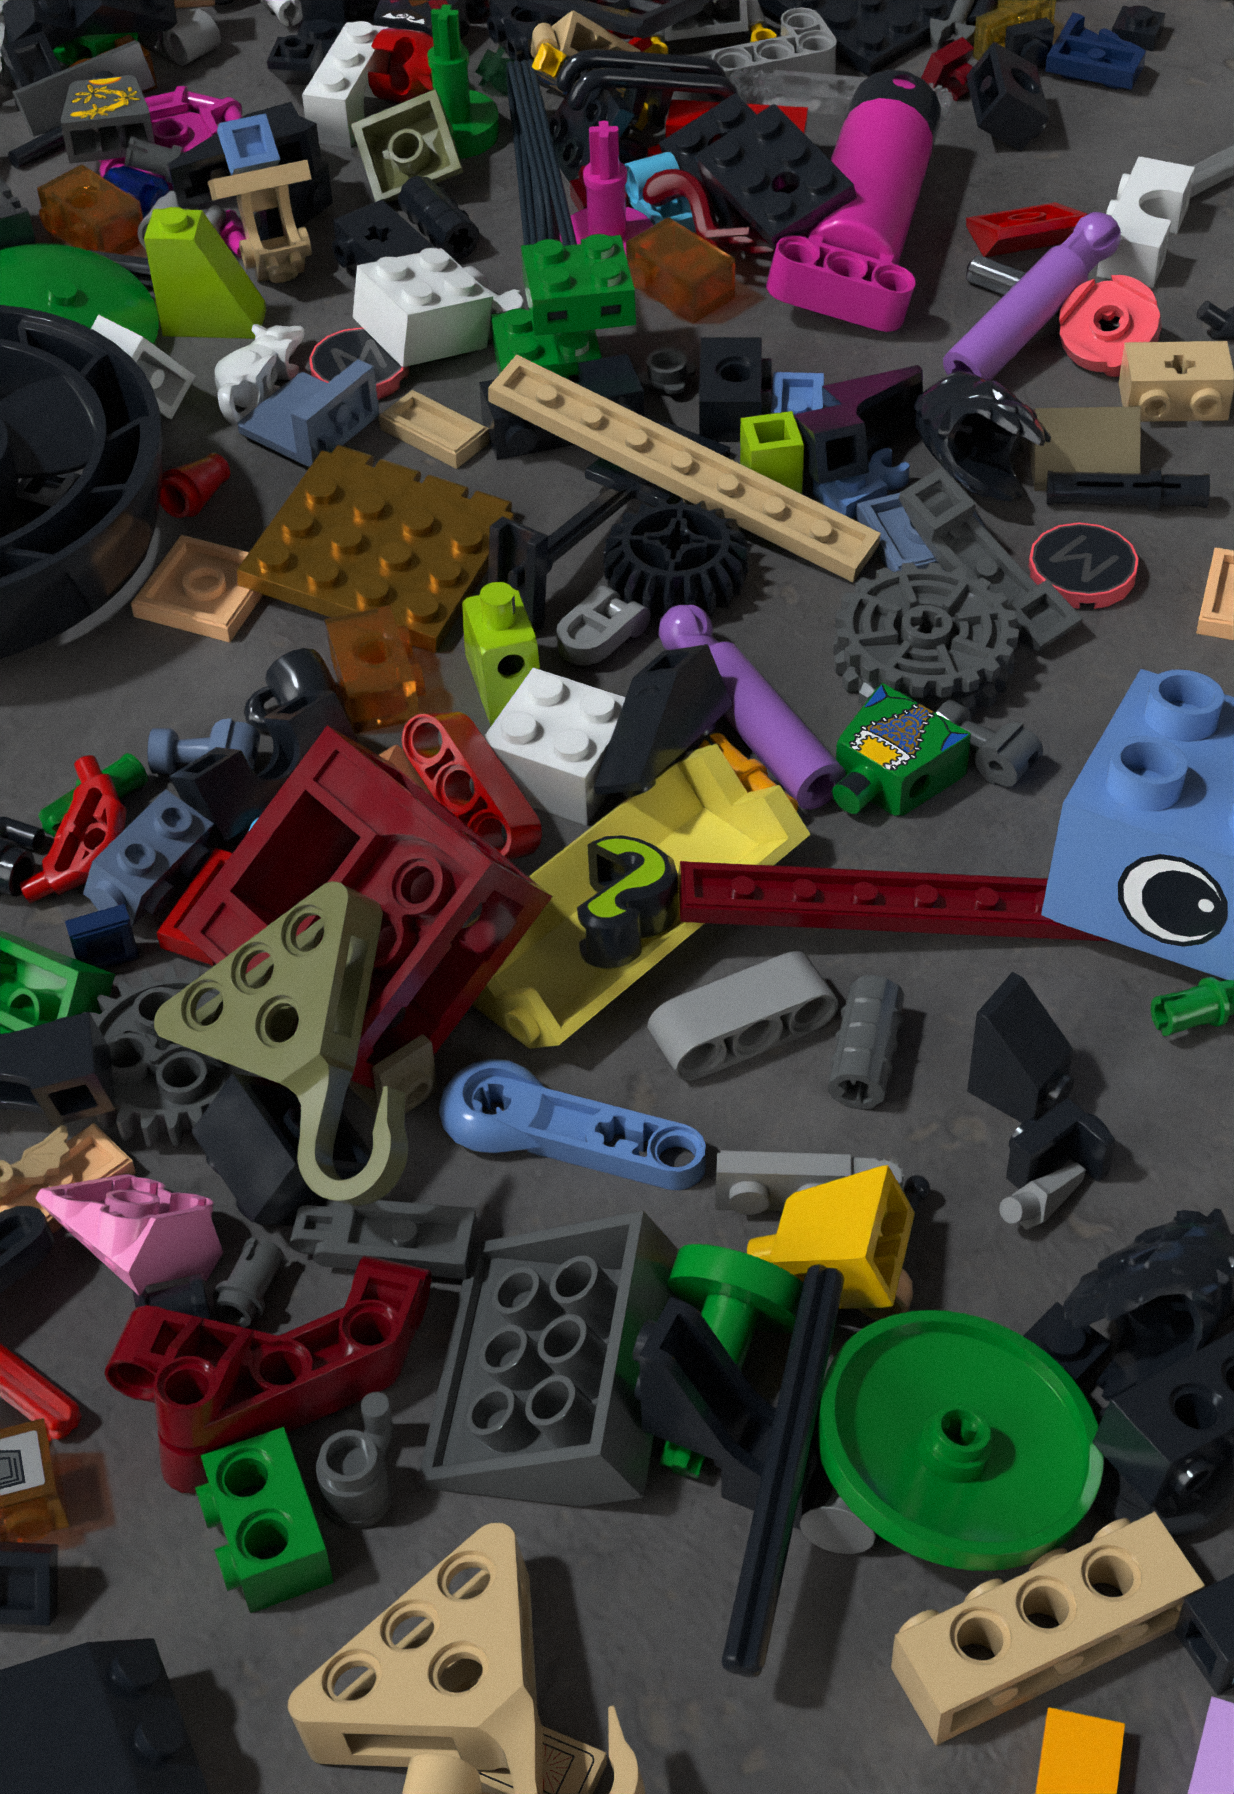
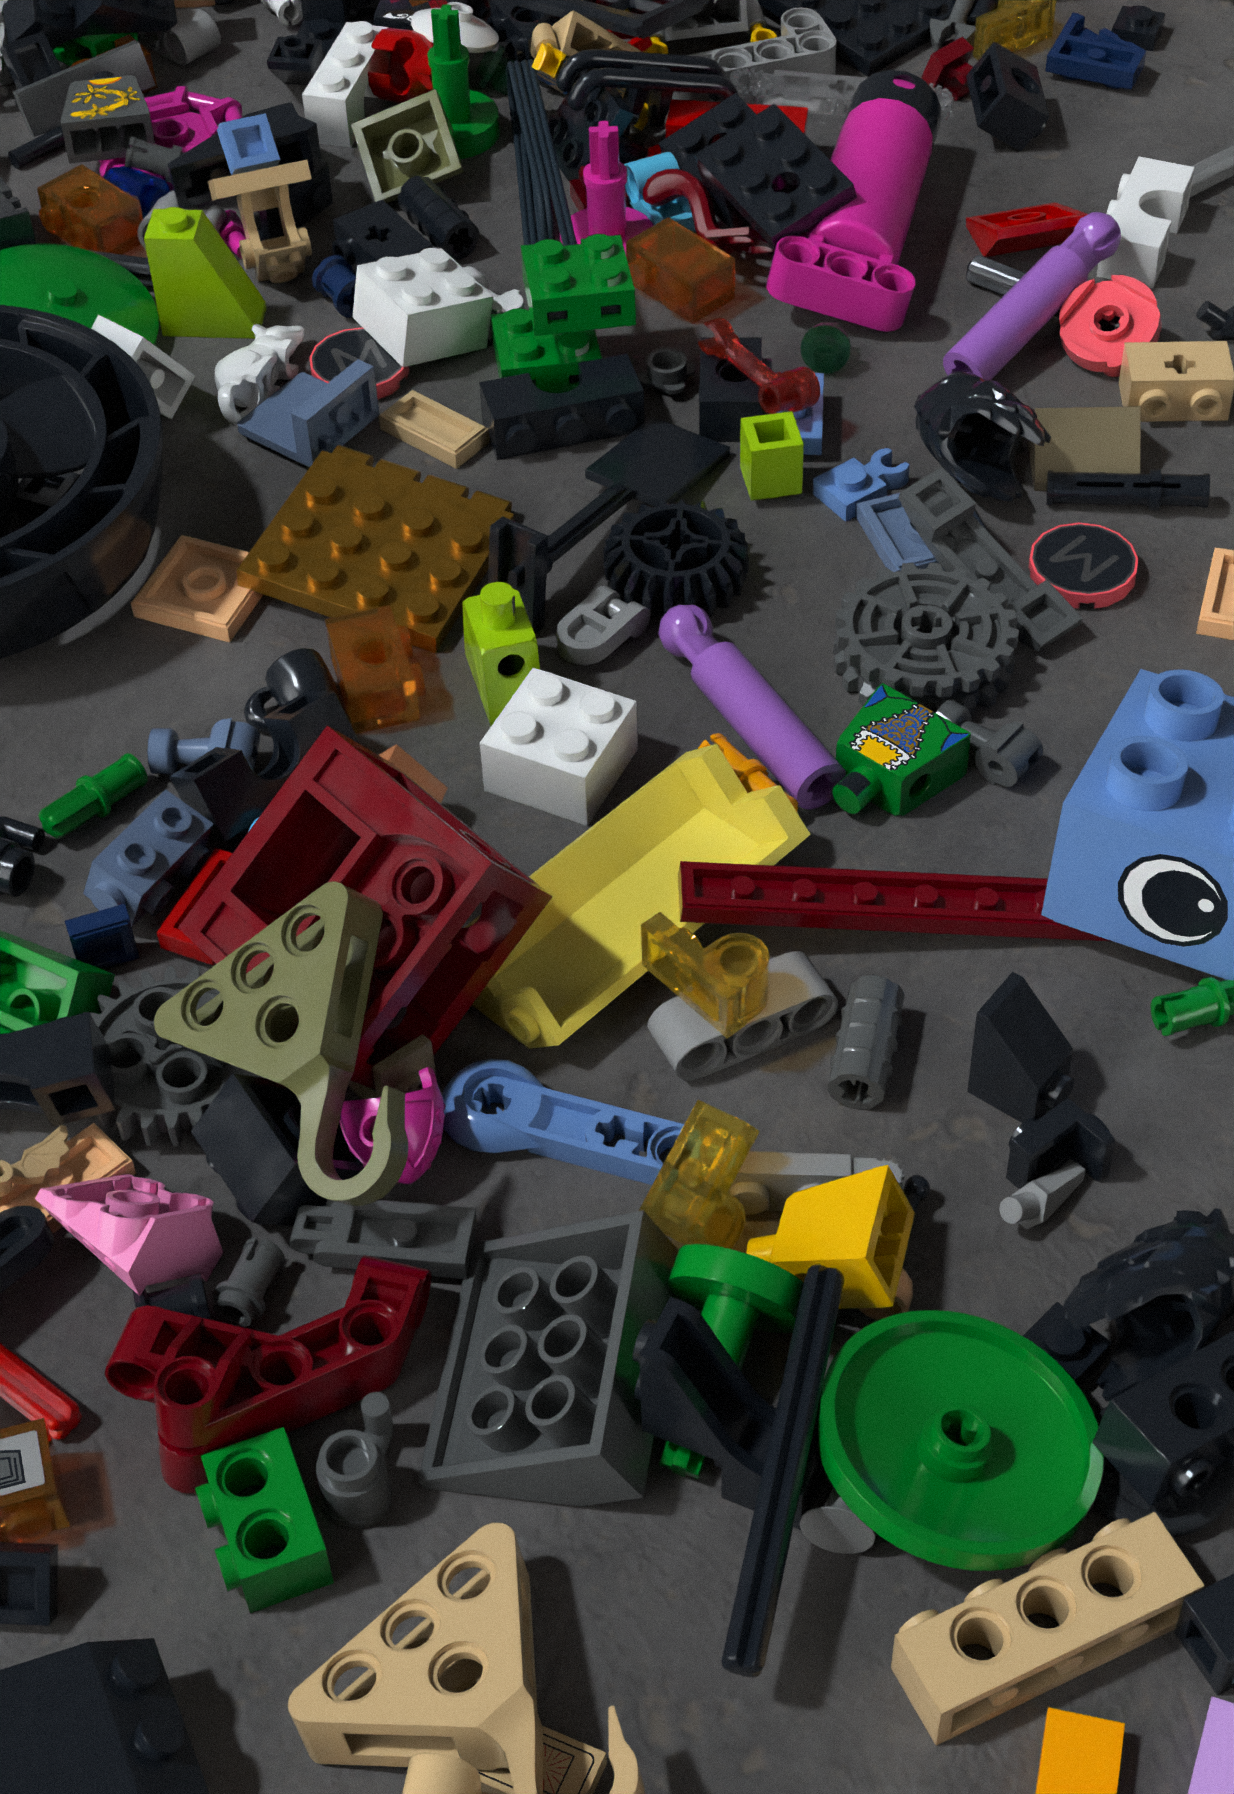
(85, 831): red piece -> none
(192, 485): red cone -> none
(336, 280): none -> dark blue bush
(422, 1125): none -> dark pink helmet
(448, 775): red beam -> none
(474, 32): none -> white dish
(632, 902): black animal -> none
(661, 716): black slope -> none
(685, 467): tan plate -> none
(693, 1185): none -> clear yellow plate
(720, 982): none -> clear yellow plate
(778, 391): none -> clear red brick
(825, 347): none -> clear green plate
(855, 419): black arch -> none
(1031, 40): black plate -> none

